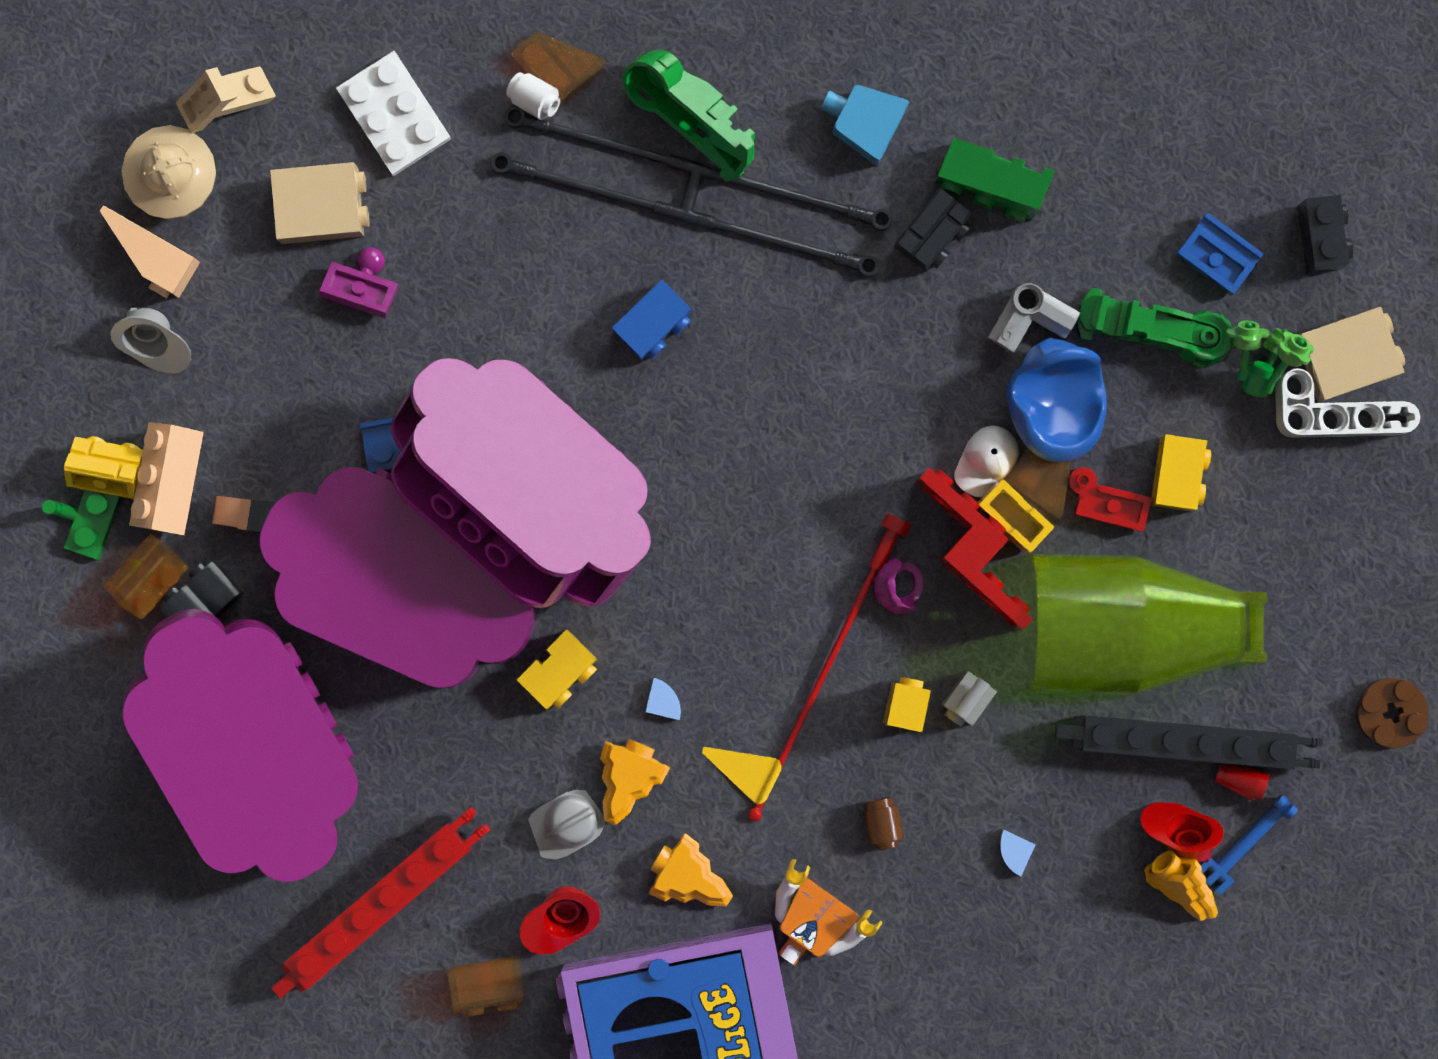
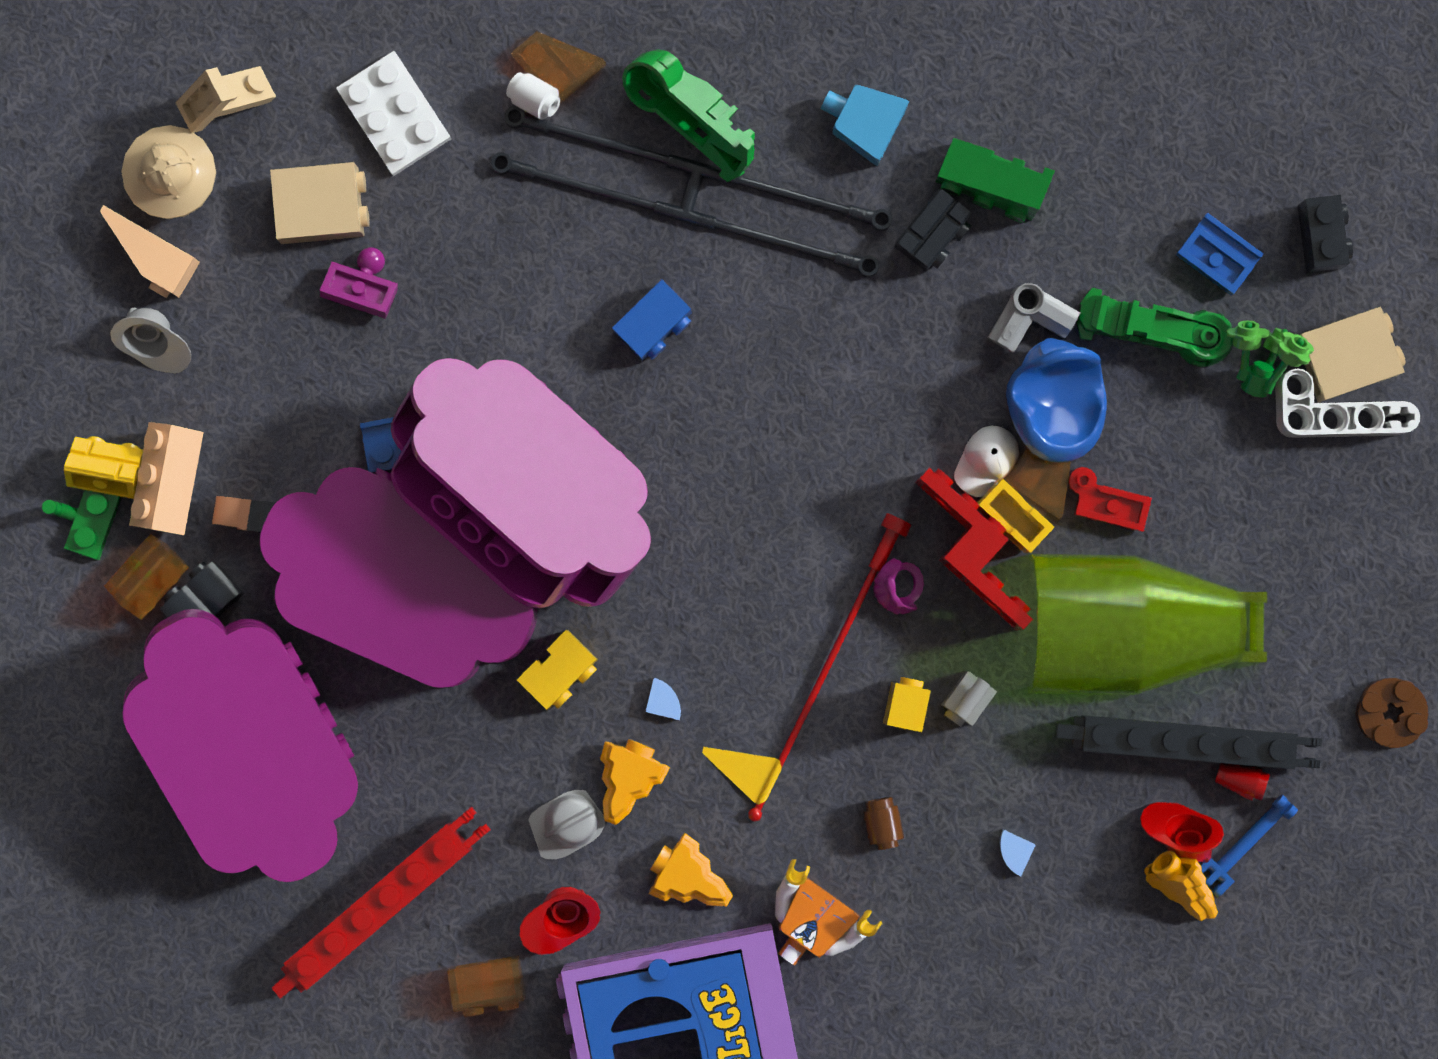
(1180, 473): yellow brick -> none

